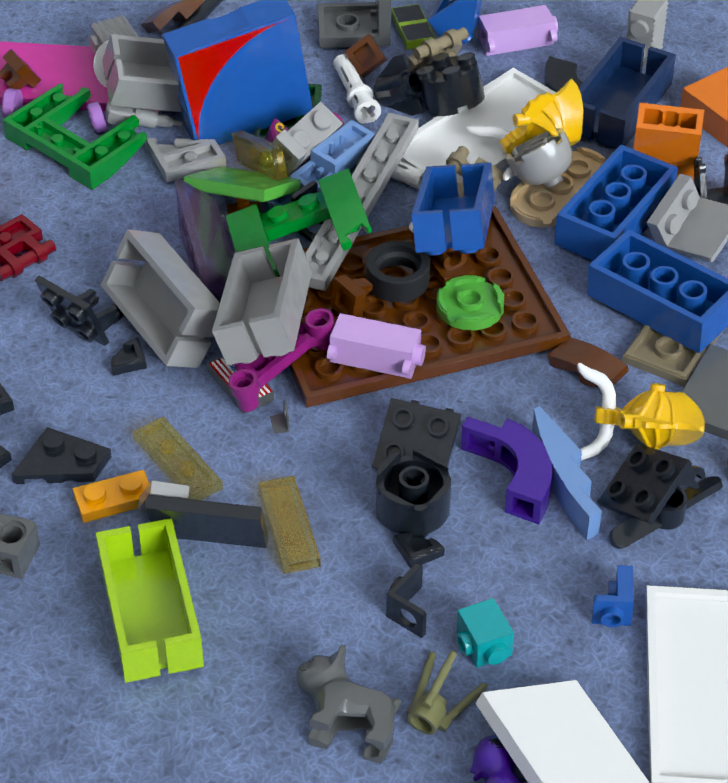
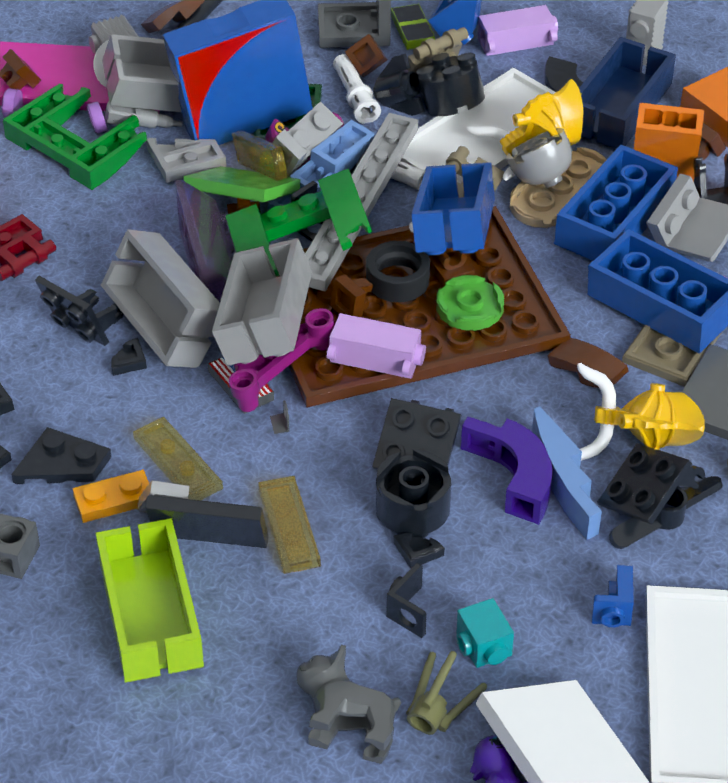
(710, 142): none -> reddish brown tile

